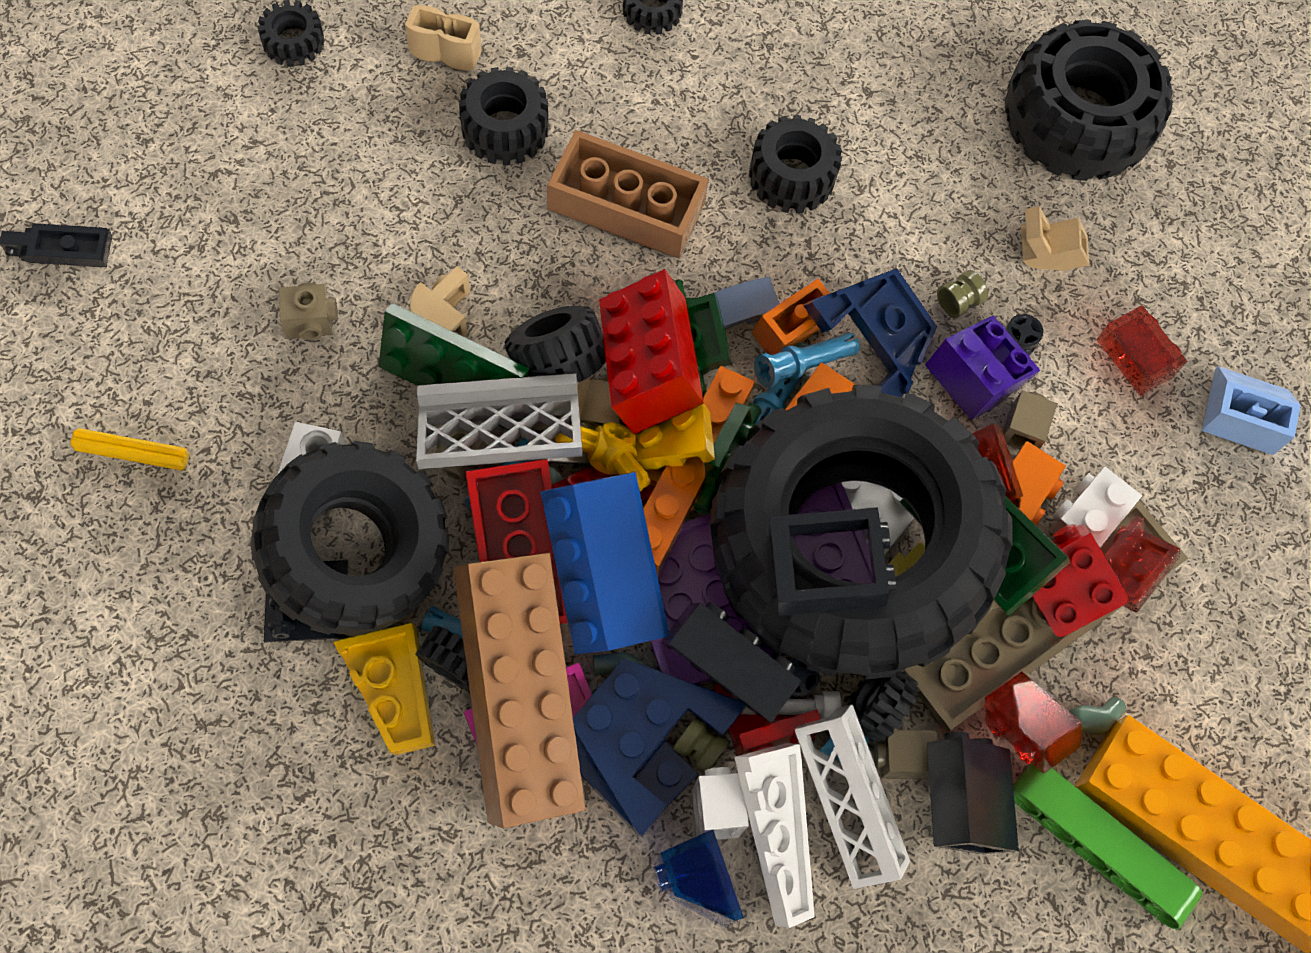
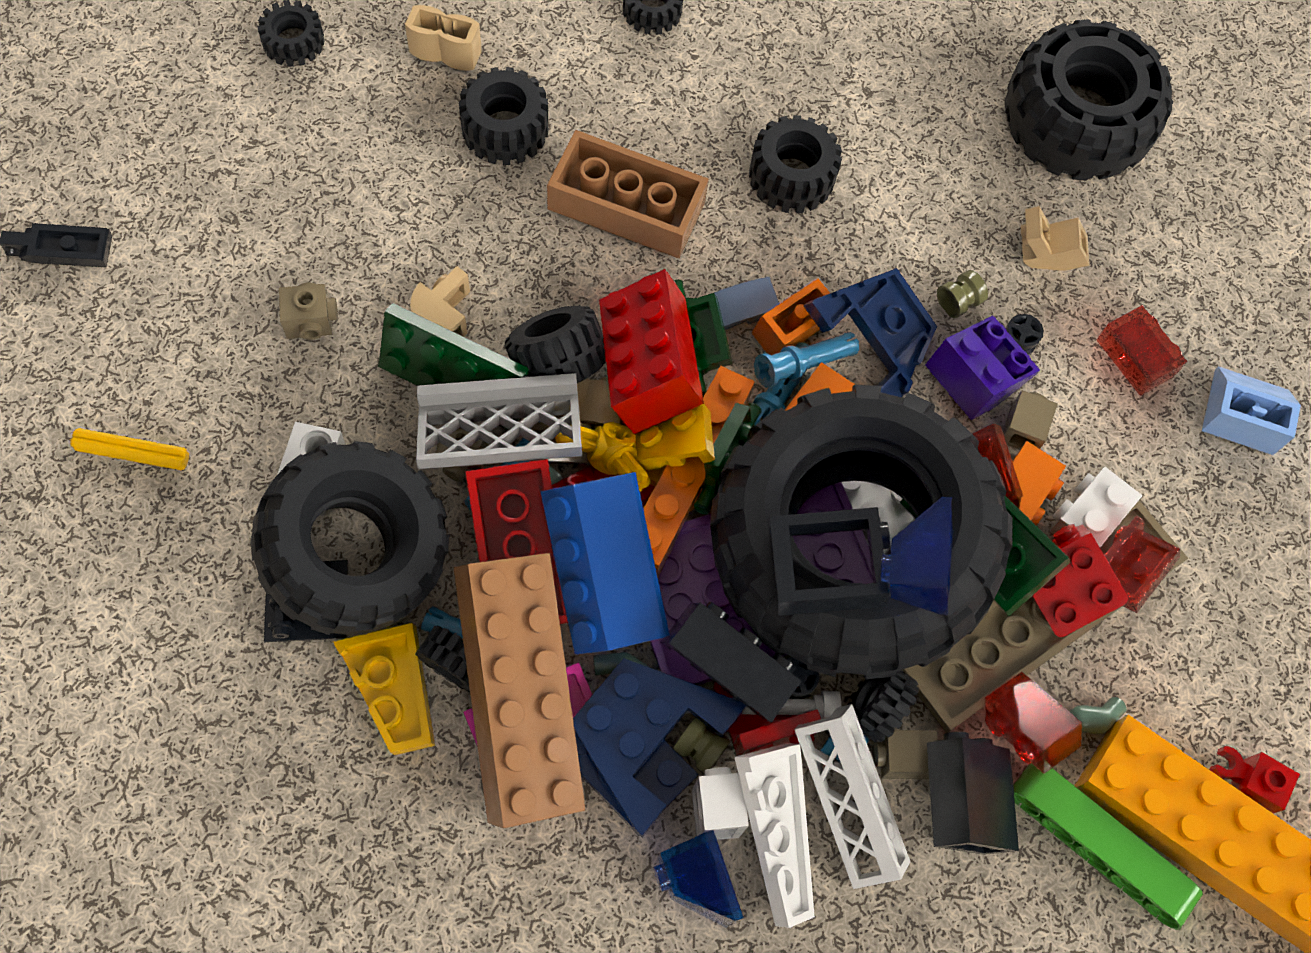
(921, 560): none -> clear blue slope
(1258, 777): none -> red brick

